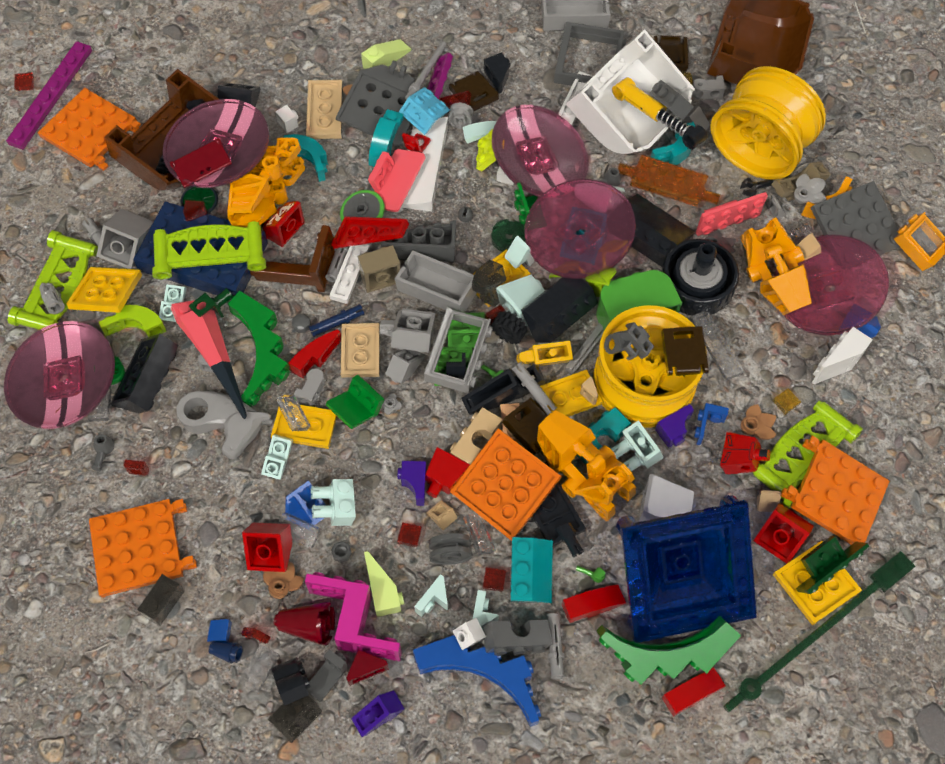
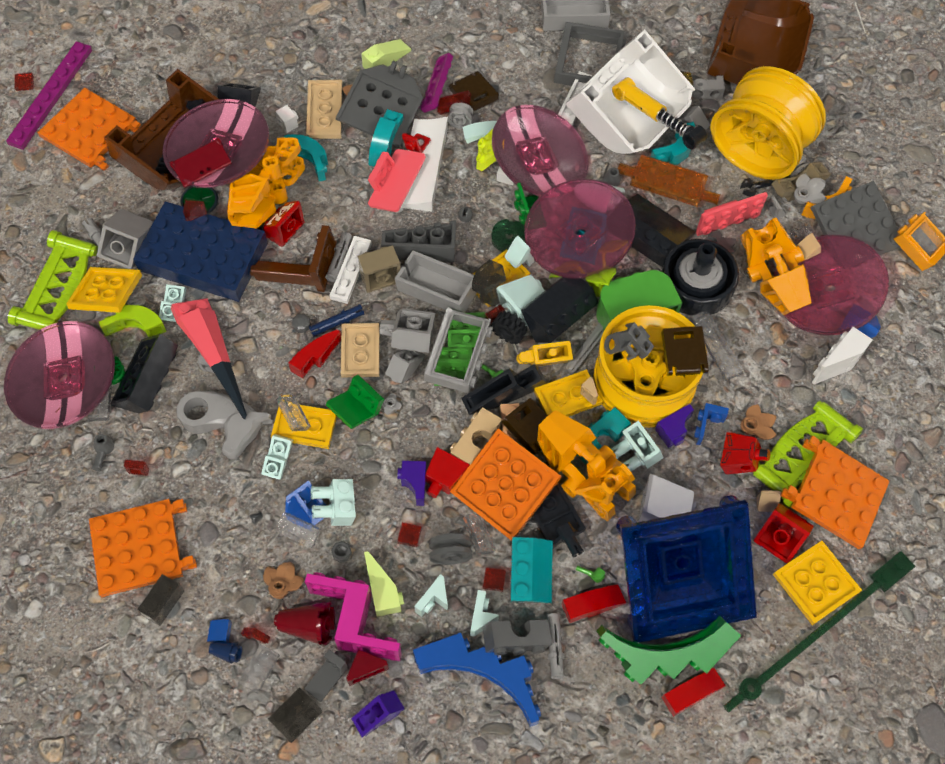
(51, 298): light grey hinge -> none
(167, 258): lime piece -> none
(214, 303): dark green bracket -> none
(267, 546): red slope -> none
(268, 366): green arch -> none
(290, 681): black brick -> none
(312, 388): light grey leg -> none
(363, 200): dark grey wheel -> none
(368, 230): red wing -> none
(414, 87): light grey bar -> none
(423, 109): medium azure bracket -> none
(442, 514): tan slope -> none
(457, 369): black panel -> none
(469, 633): white plate -> none
(497, 70): black slope -> none
(534, 388): light grey pin -> none
(671, 99): dark grey arch -> none
(674, 50): dark brown container -> none
(786, 401): clear yellow tile -> none
(826, 561): dark green bracket -> none

